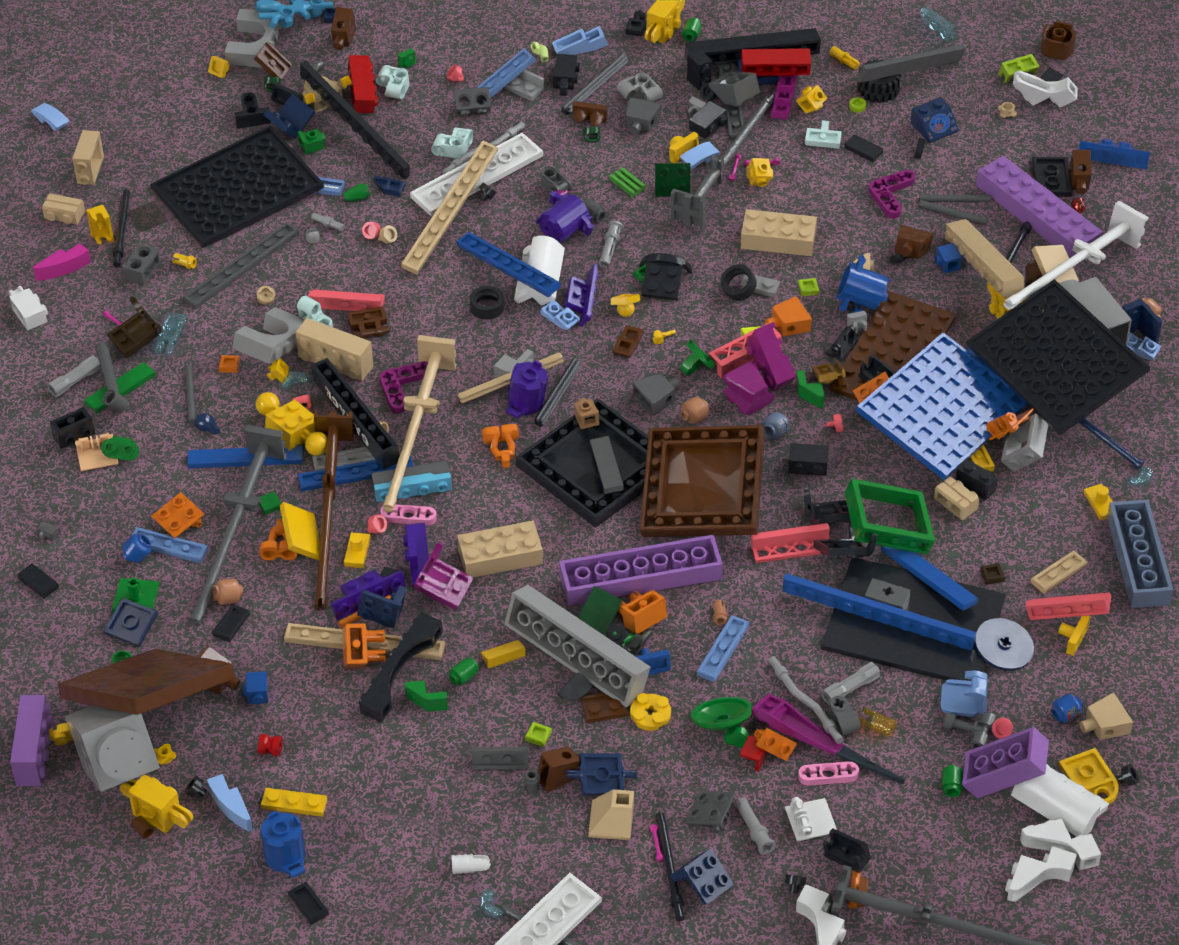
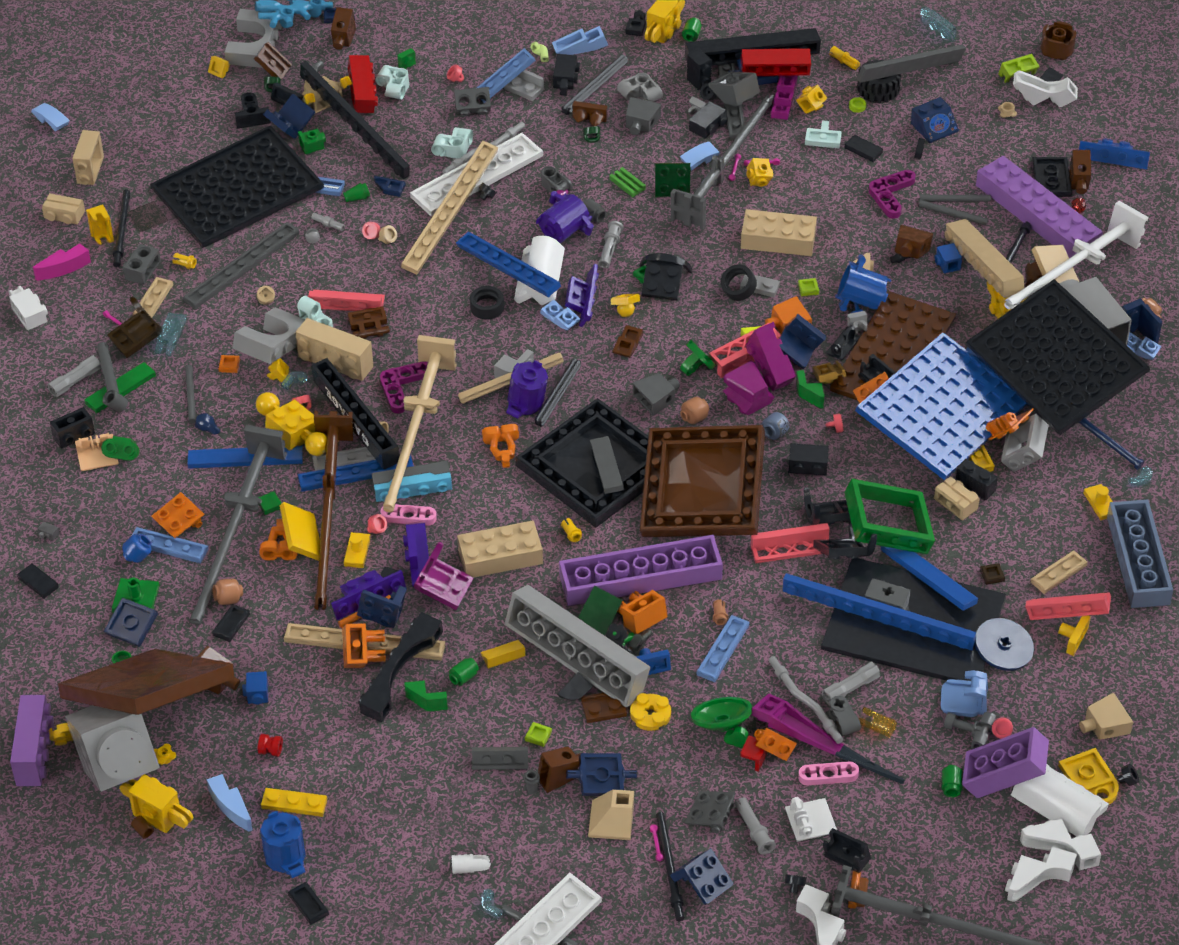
(155, 295): none -> tan tile
(195, 787): black tile -> none
(573, 533): none -> yellow pin
(583, 409): medium nougat brick -> none
(659, 337): yellow hand -> none
(680, 145): yellow tile -> none
(800, 340): none -> dark blue bracket
(1067, 708): blue head -> none

